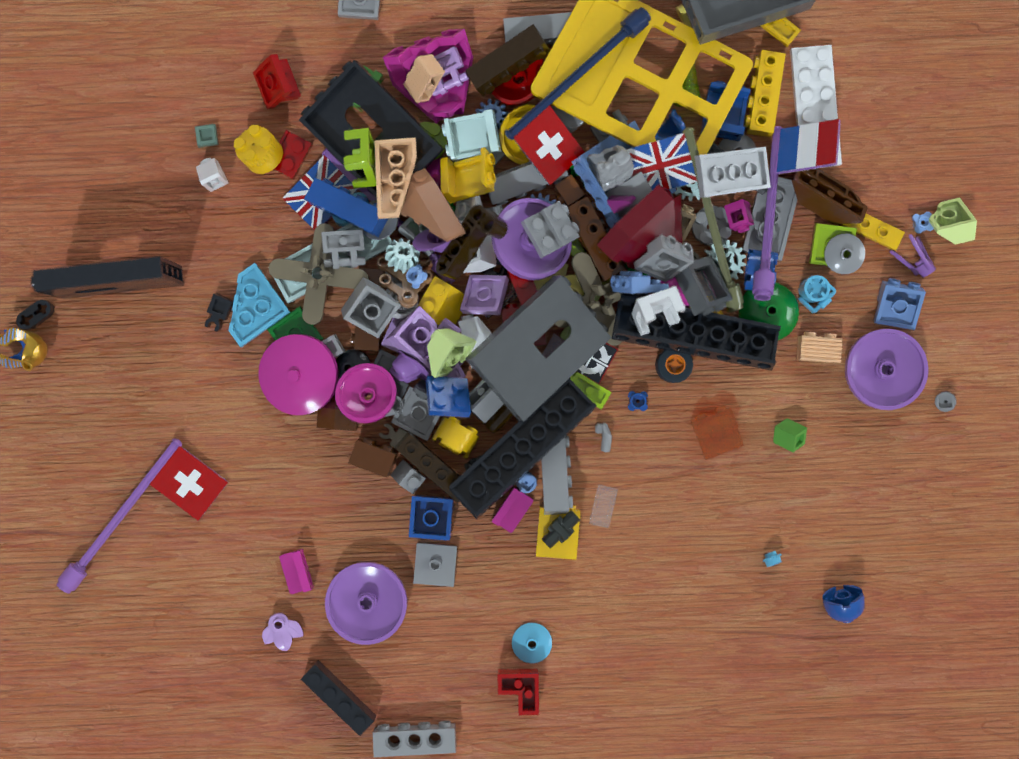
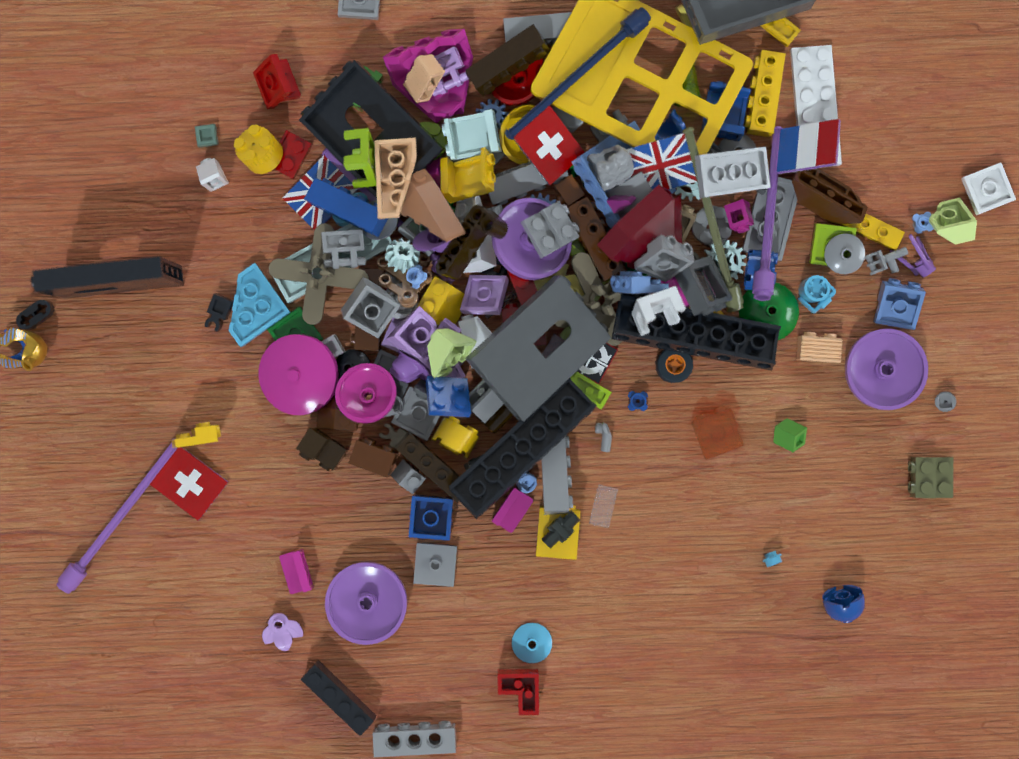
(200, 435): none -> yellow plate
(322, 448): none -> dark brown brick
(878, 261): none -> light grey arm
(931, 477): none -> olive plate
(988, 188): none -> white plate

